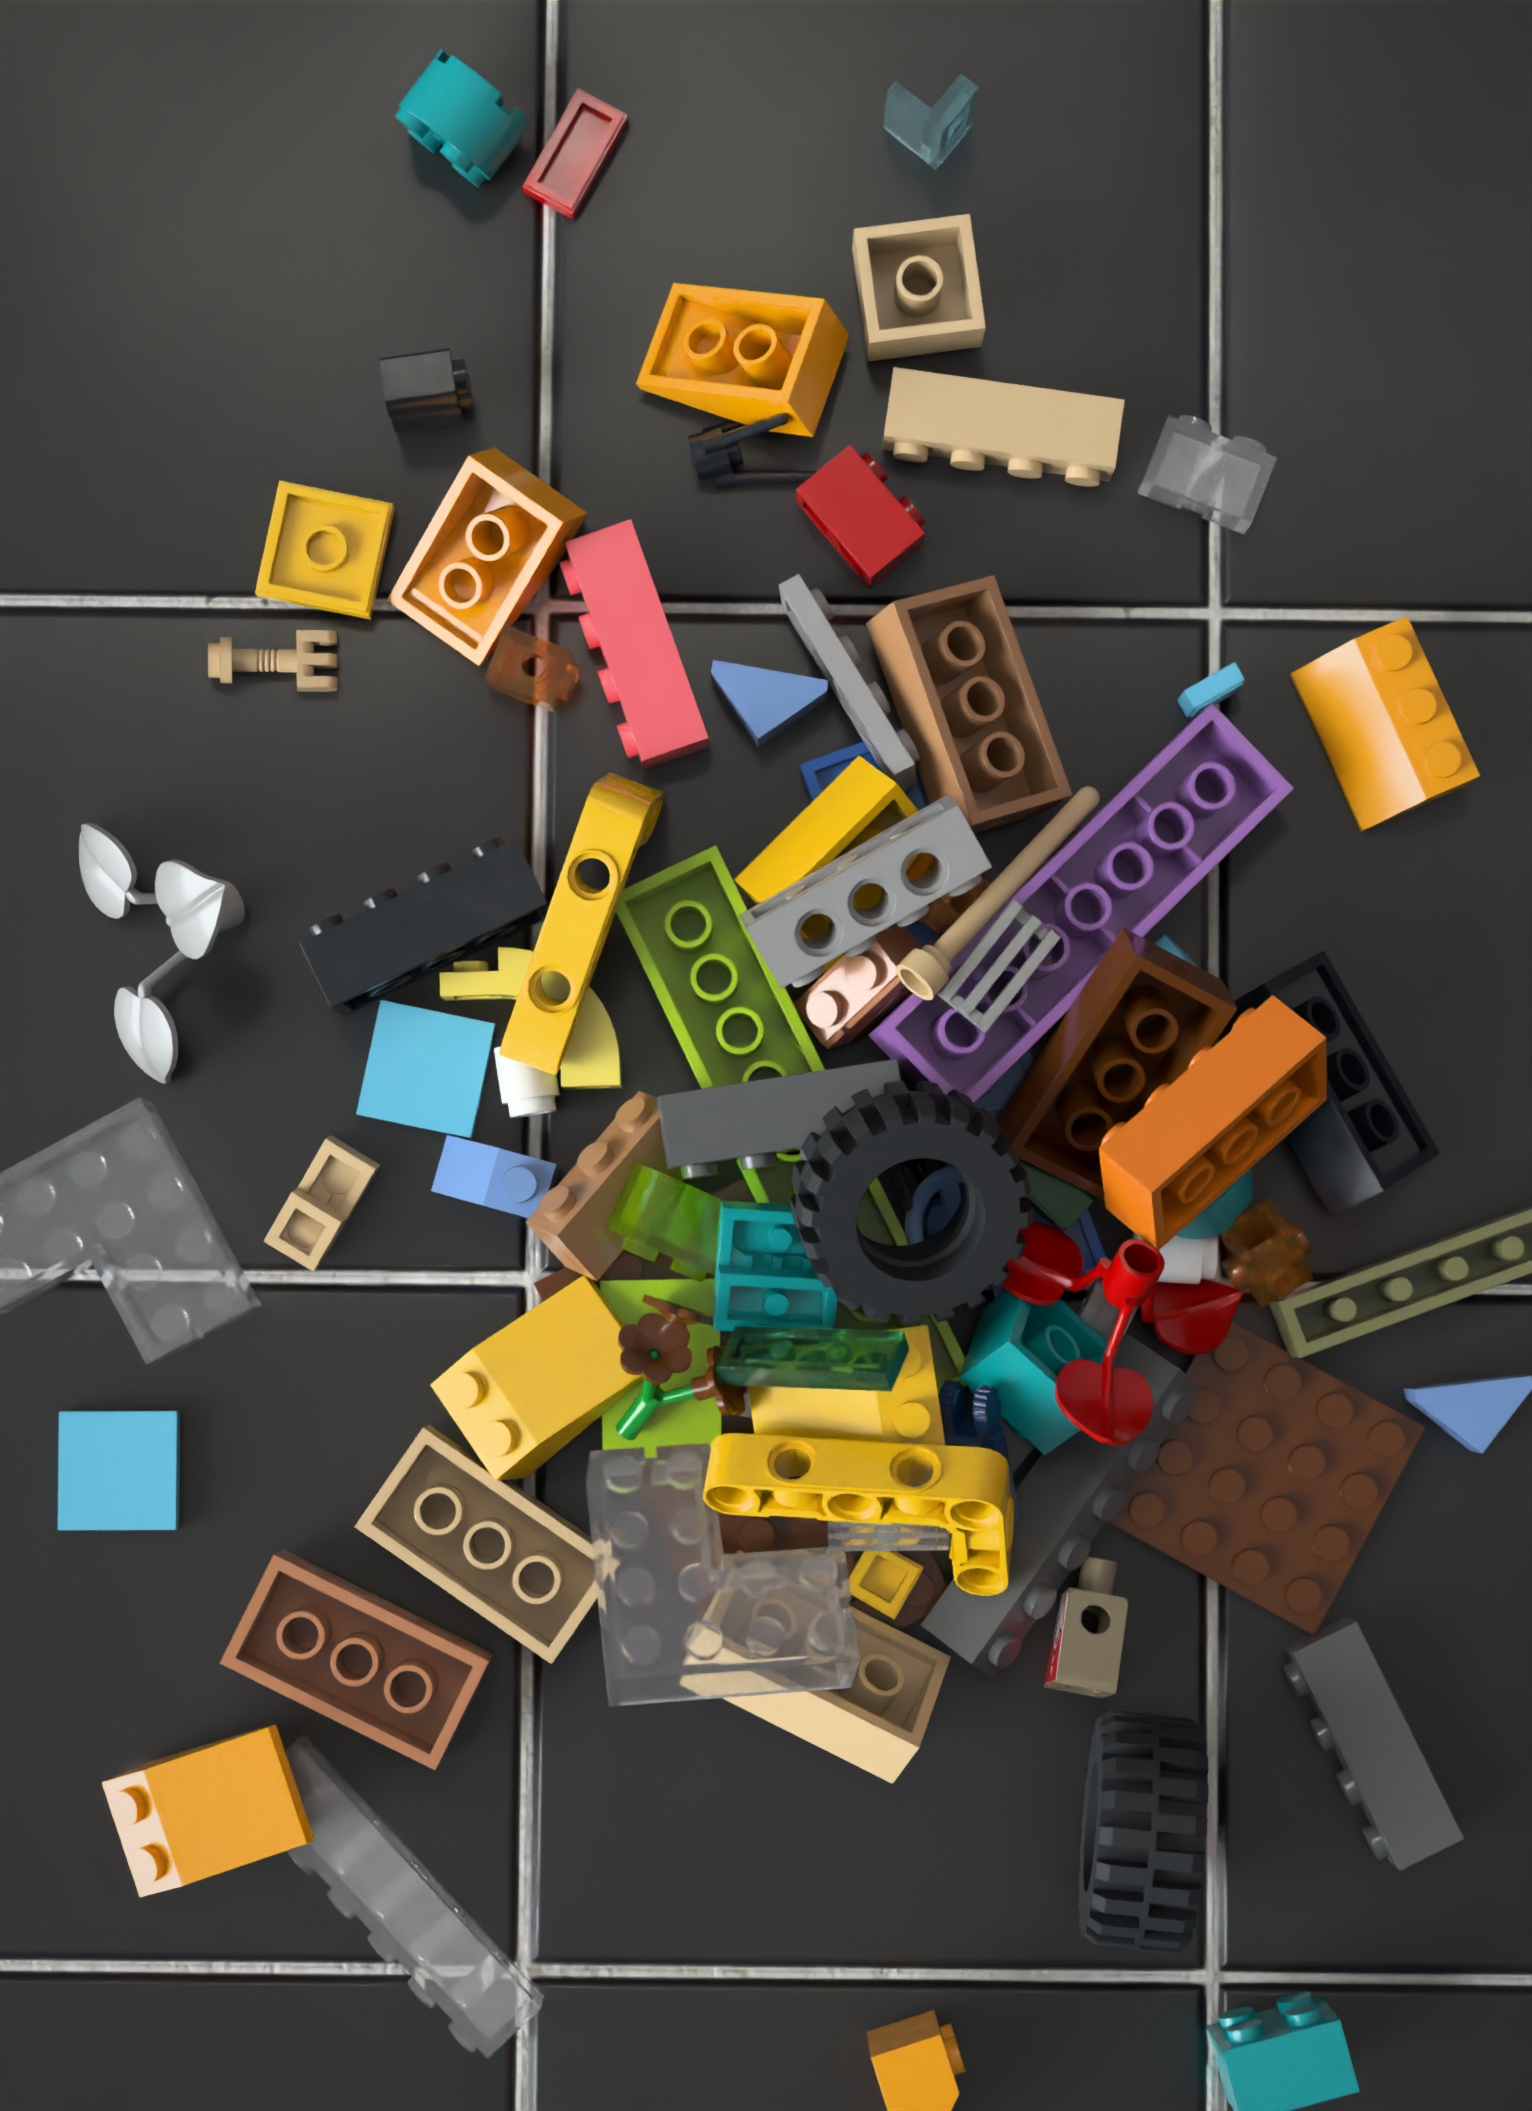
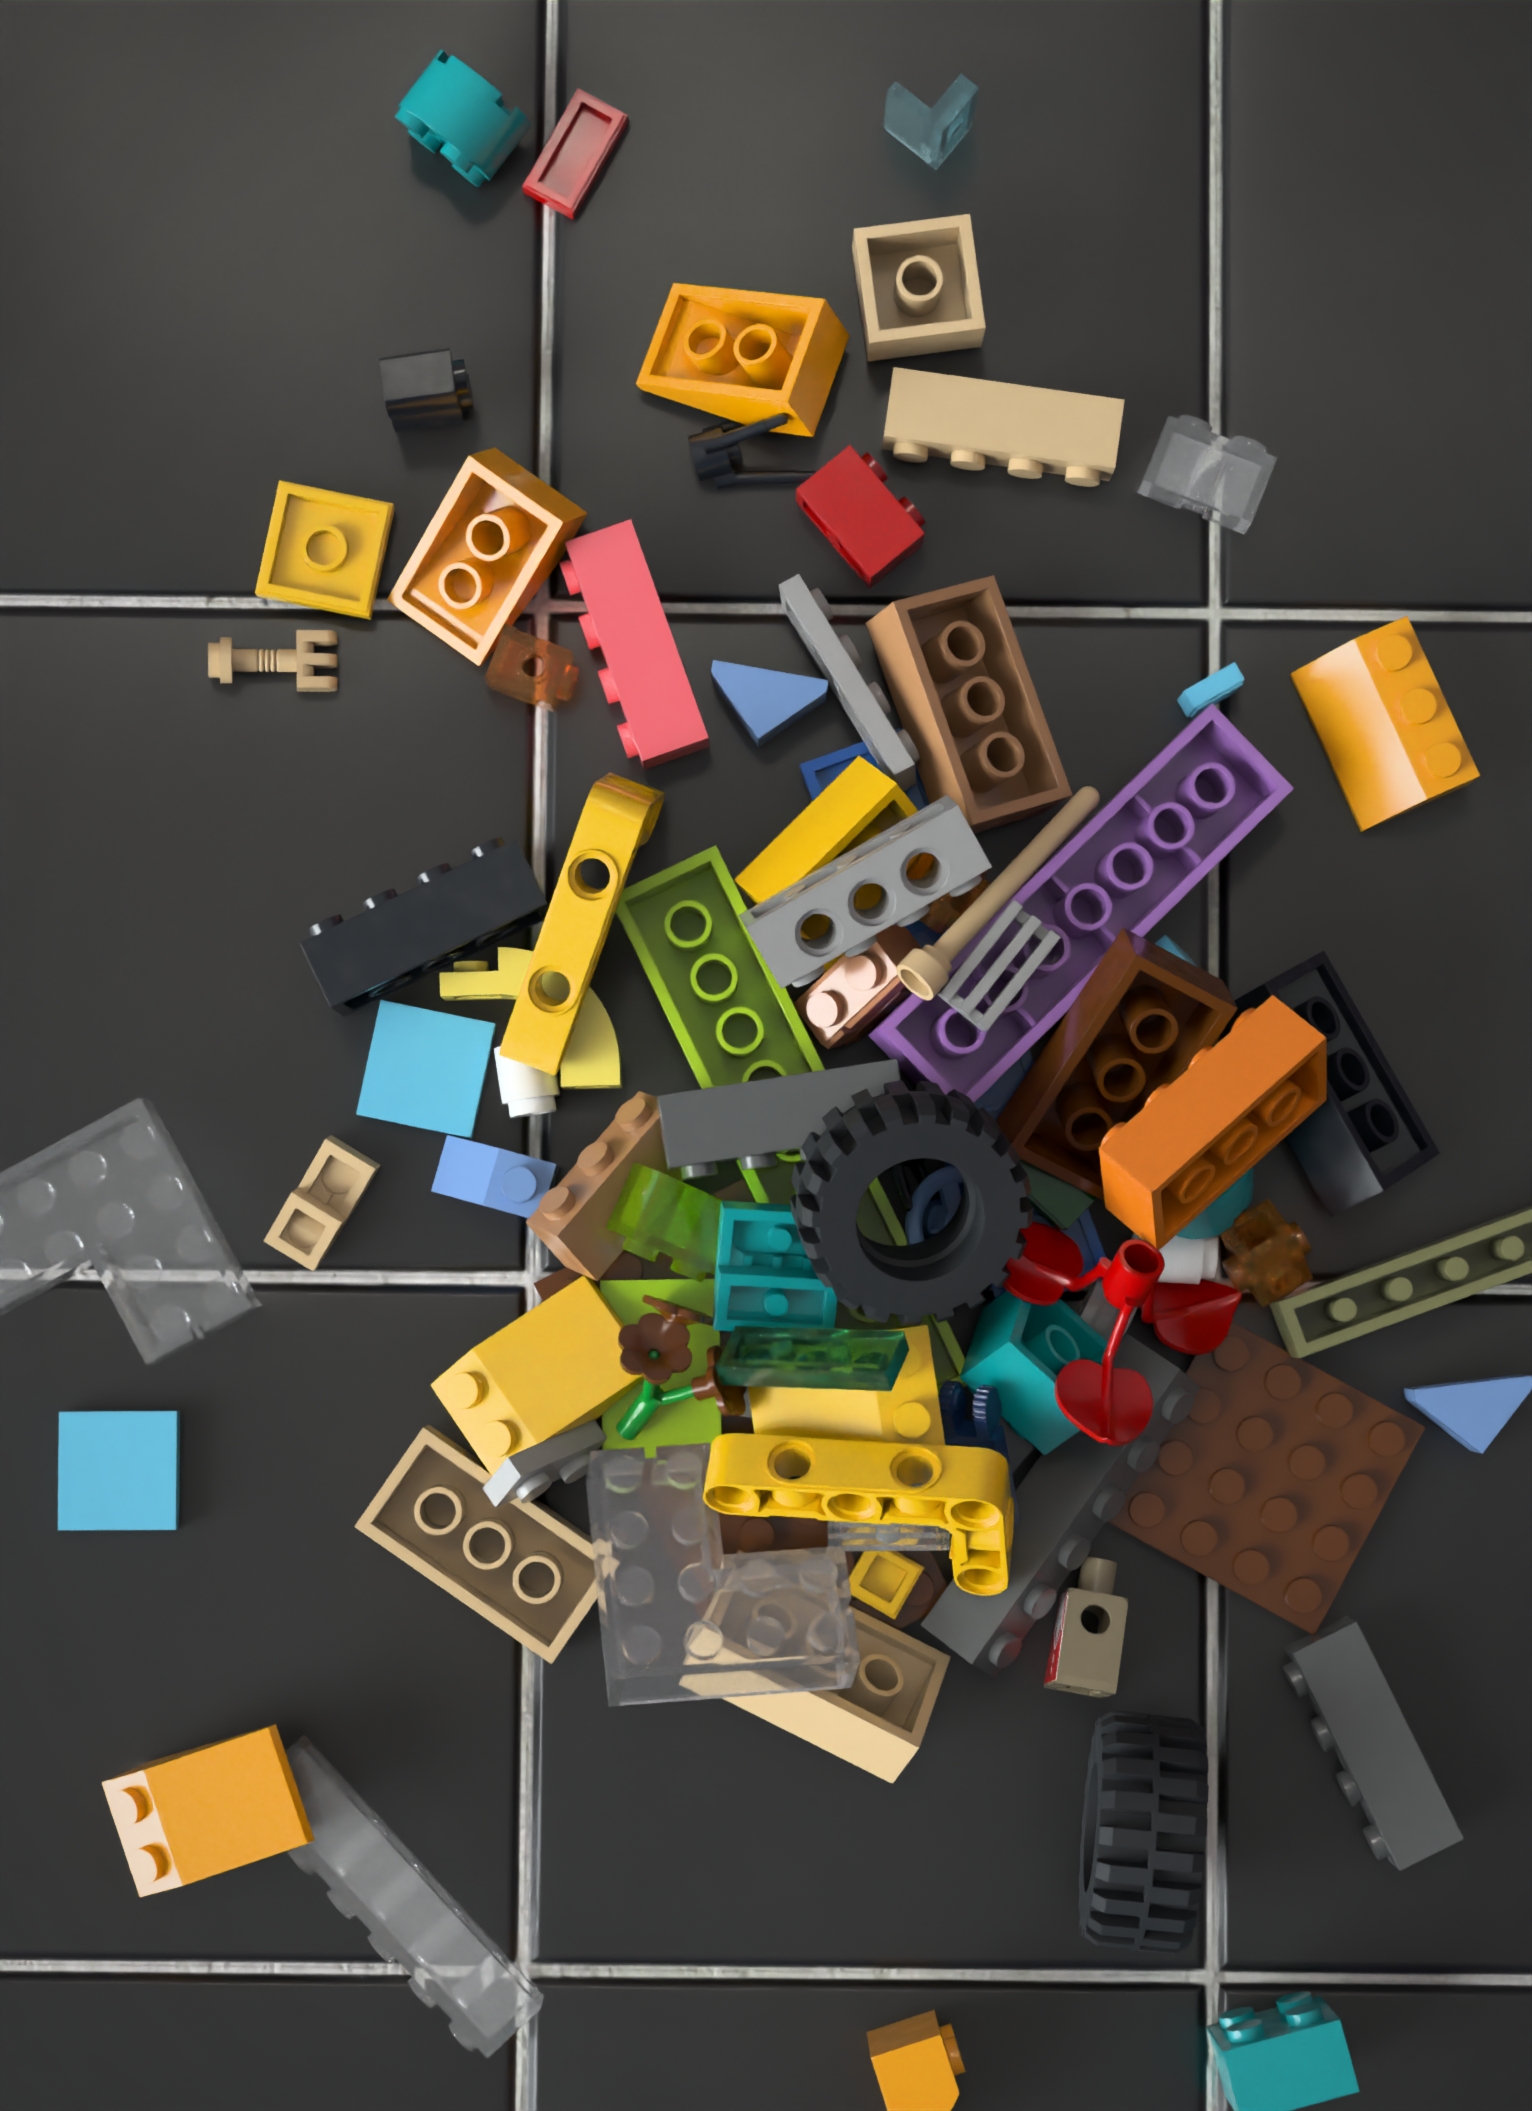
(194, 909): plant -> none
(357, 1658): nougat brick -> none
(535, 1468): none -> light grey plate

